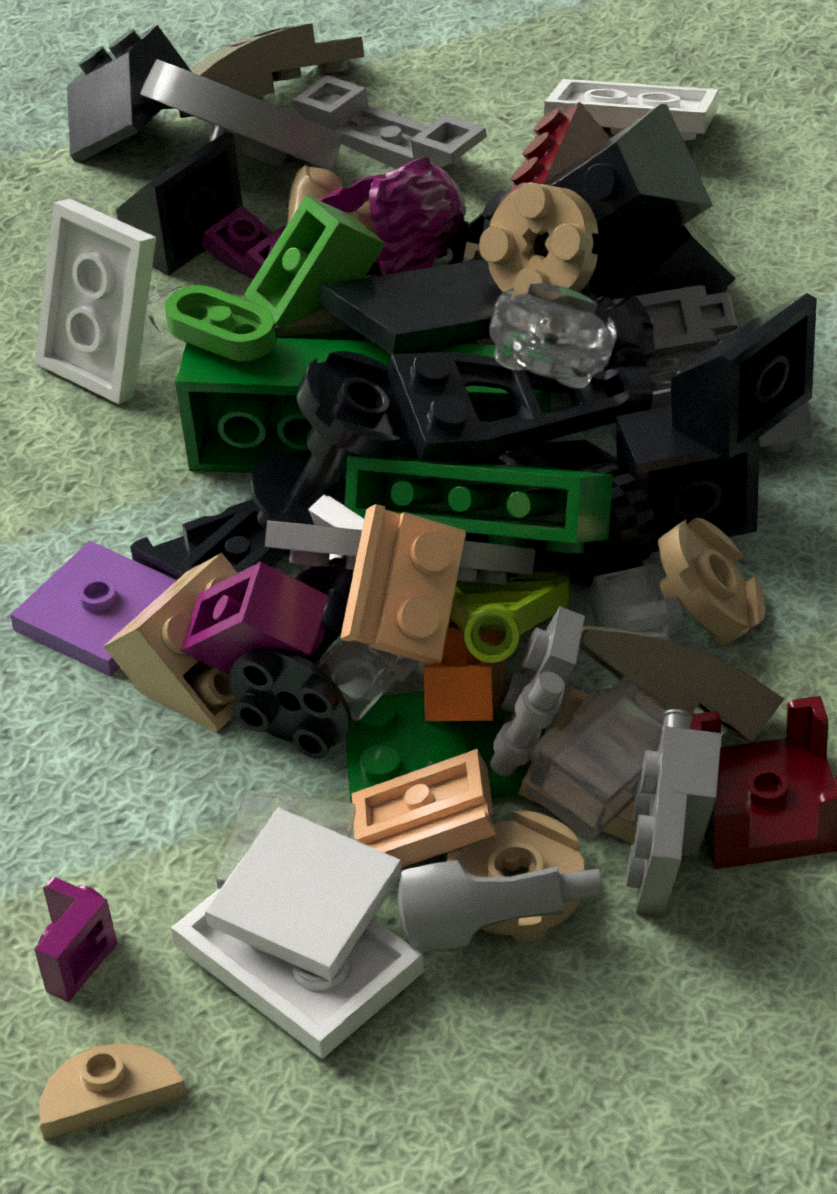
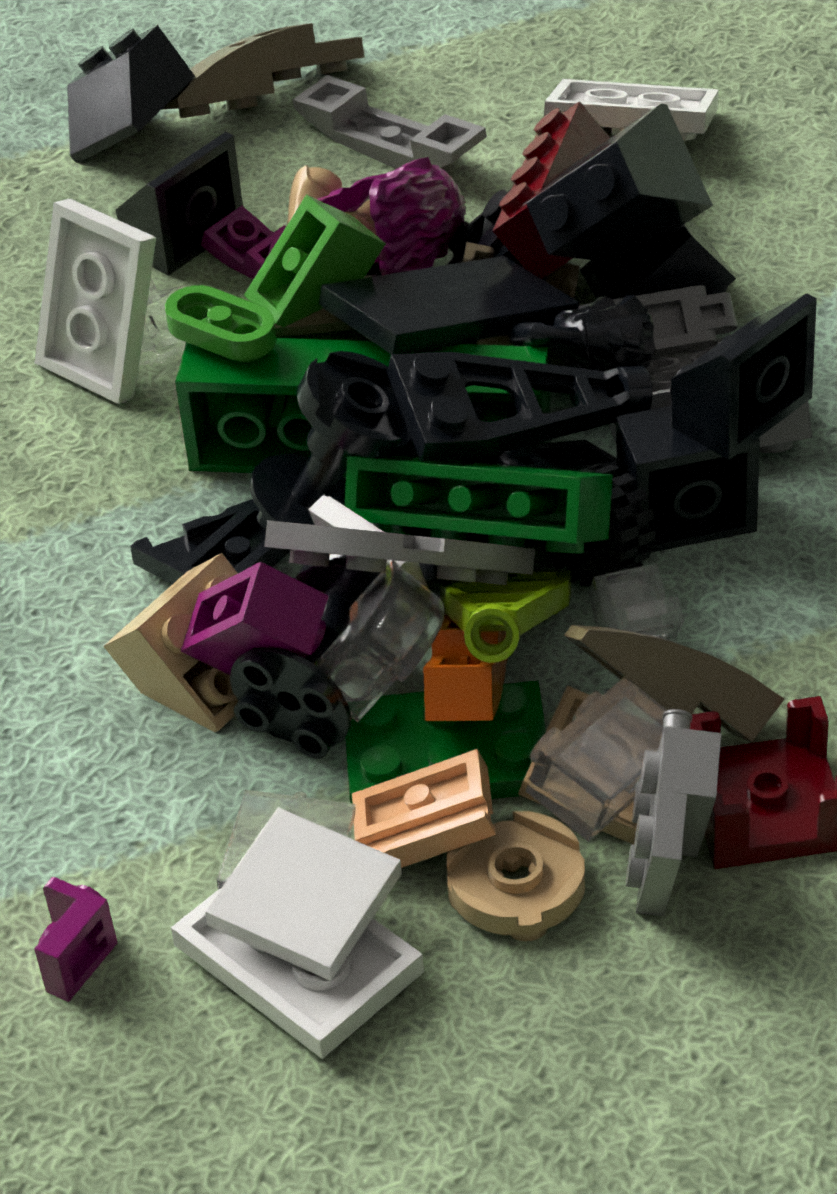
(89, 604): medium lavender plate -> none
(105, 1086): tan plate -> none
(257, 126): light grey piece -> none
(403, 584): light nougat plate -> none
(447, 905): light grey animal -> none
(512, 234): tan plate -> none
(536, 692): light grey plate -> none
(551, 334): clear plate -> none
(707, 581): tan plate -> none

